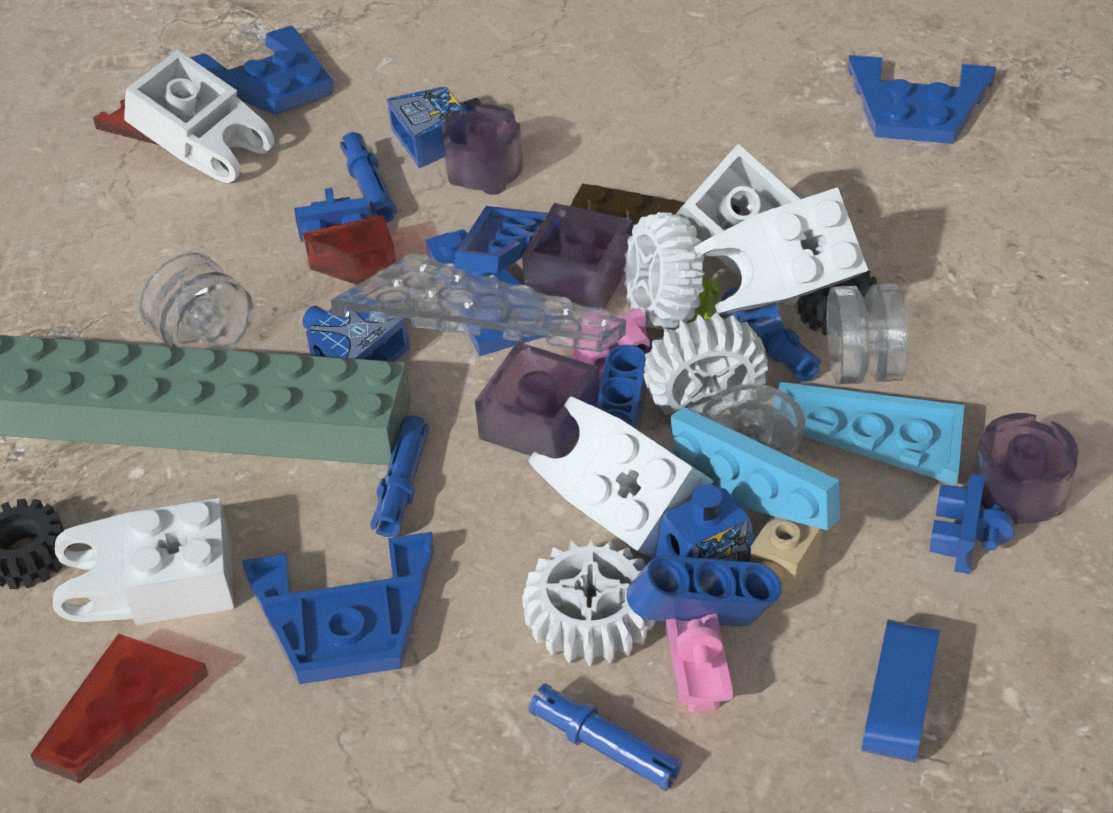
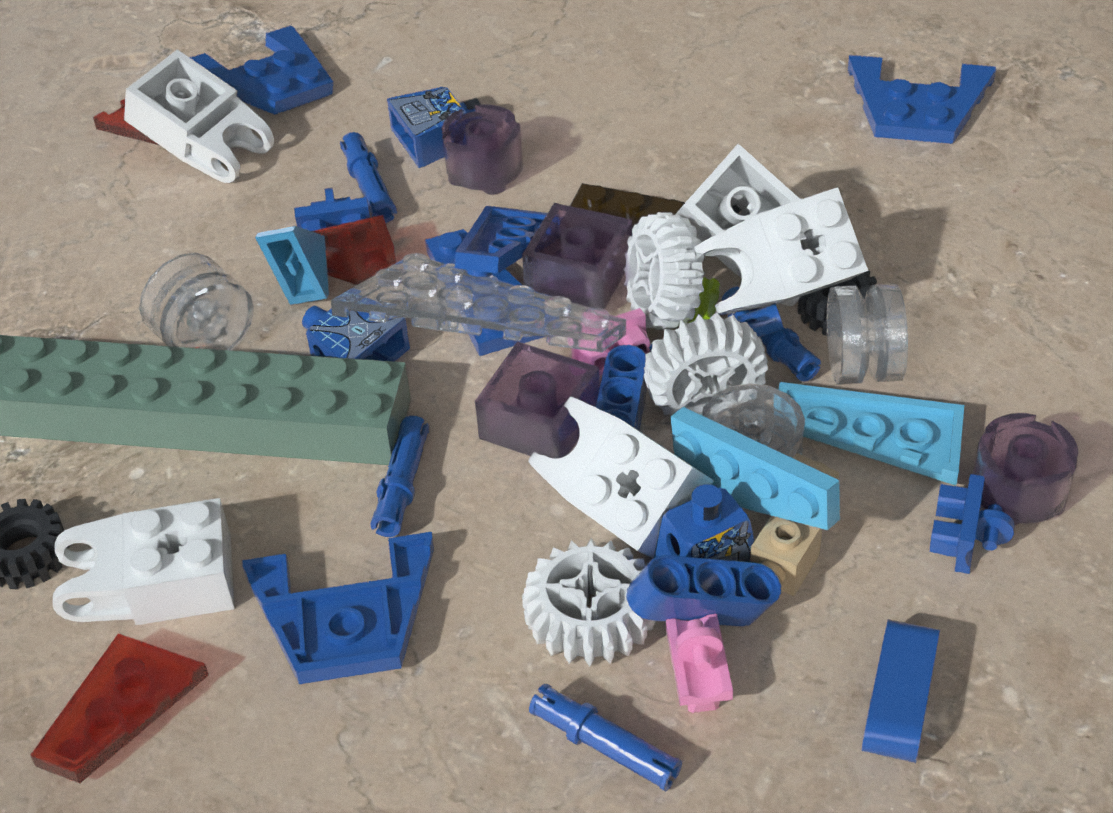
(297, 262): none -> dark azure slope

